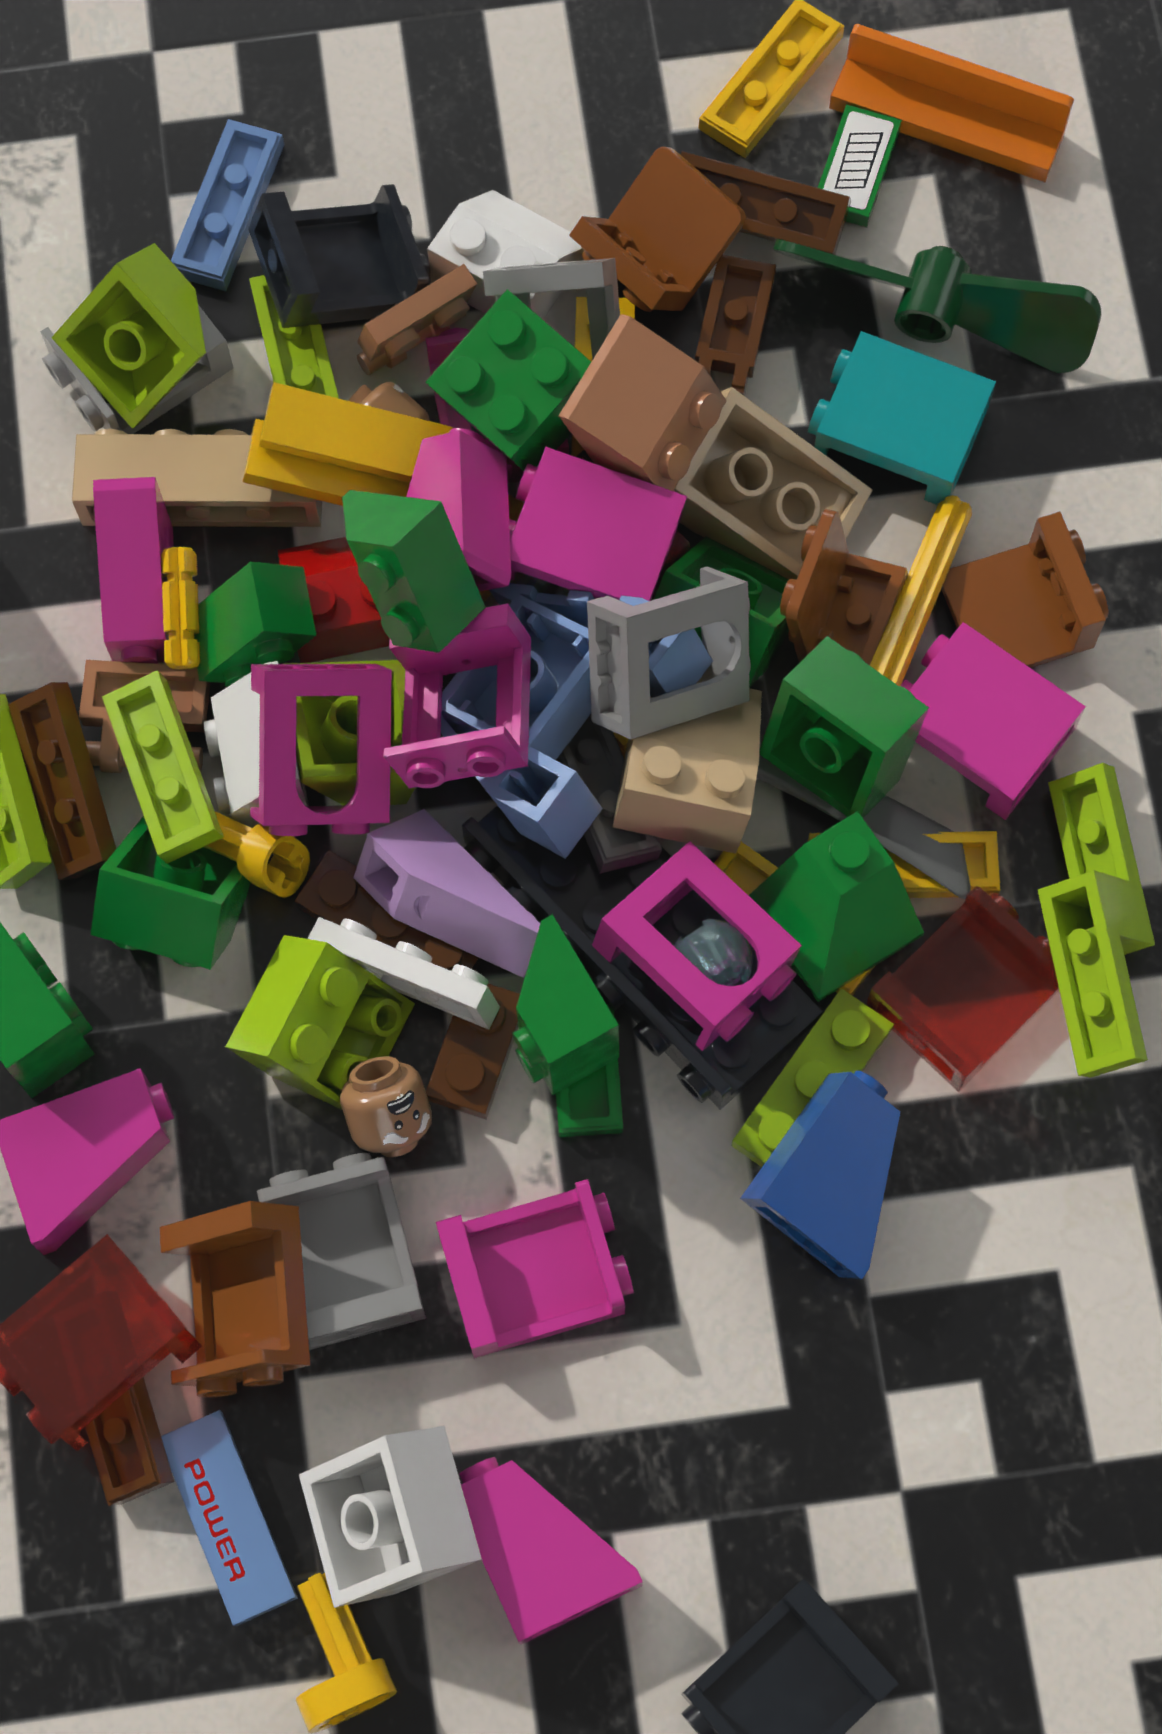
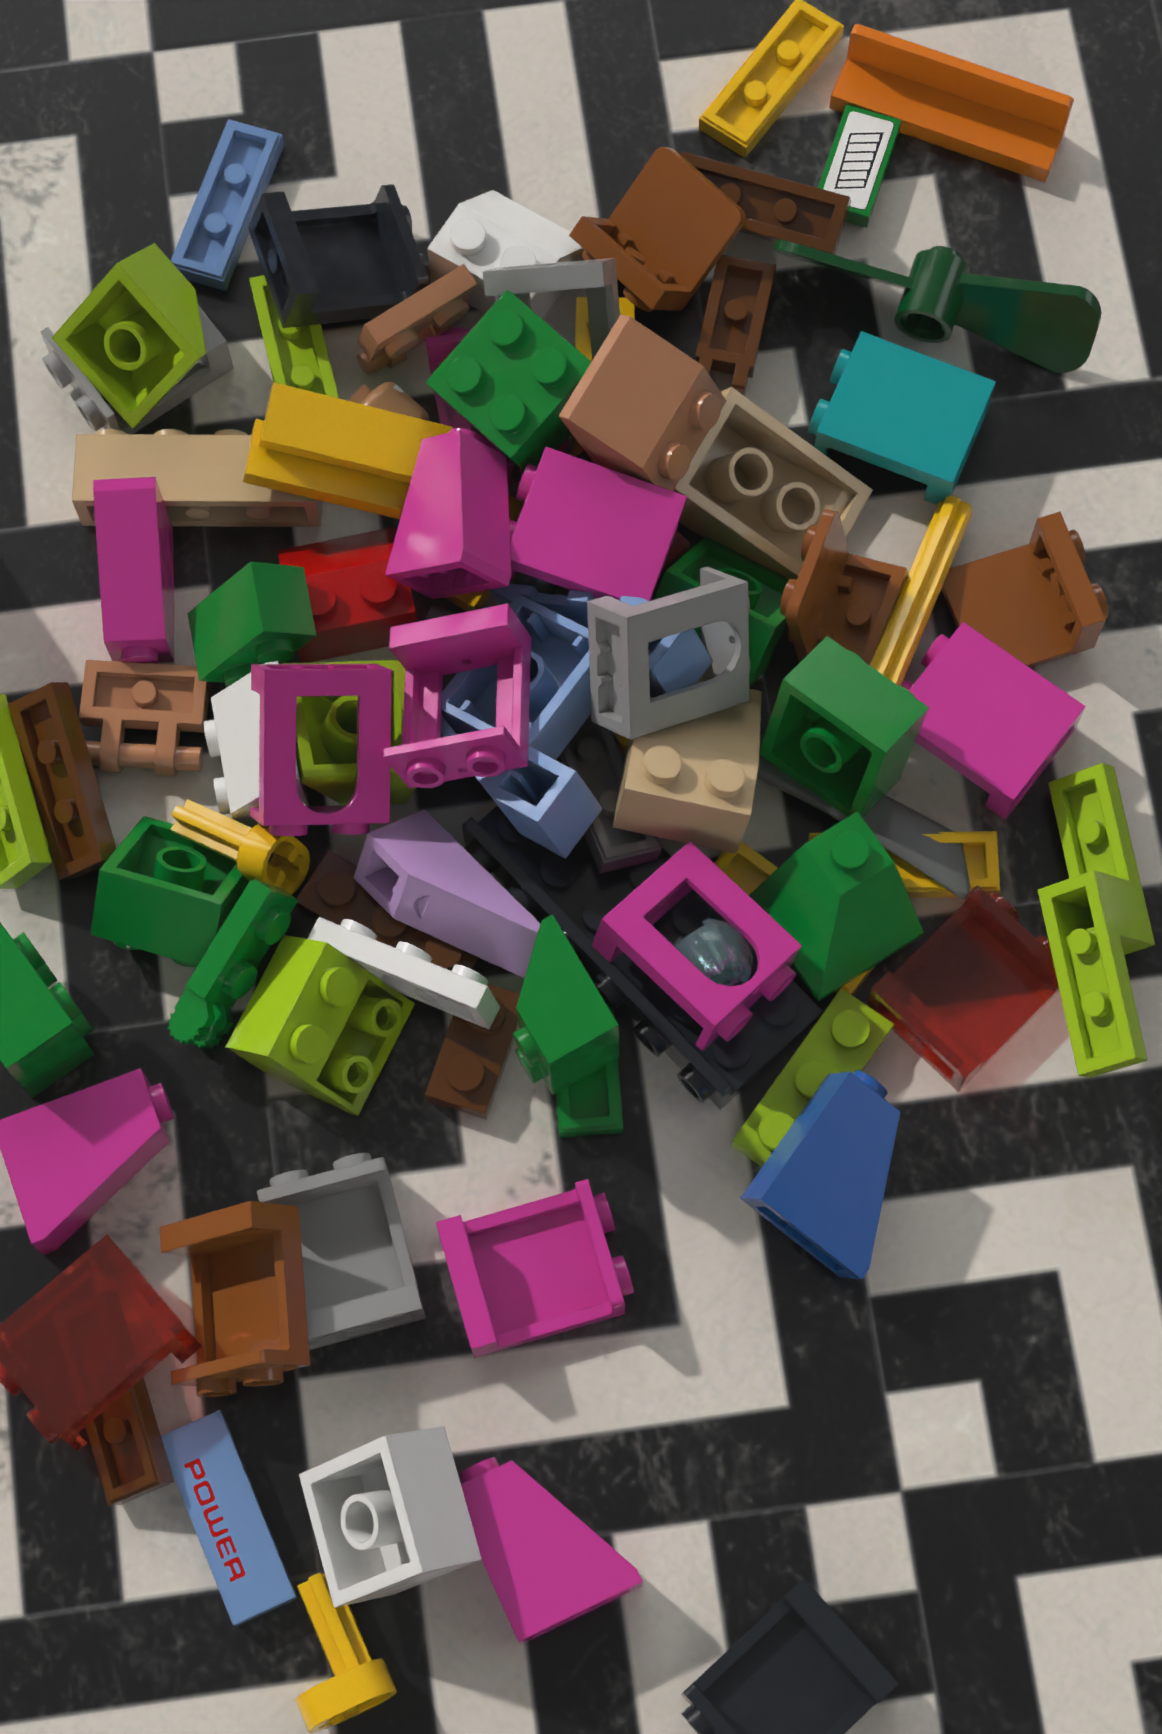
(162, 767): lime plate -> none
(180, 608): yellow axle -> none
(231, 964): none -> green hinge
(386, 1106): medium nougat head -> none
(411, 568): green slope -> none

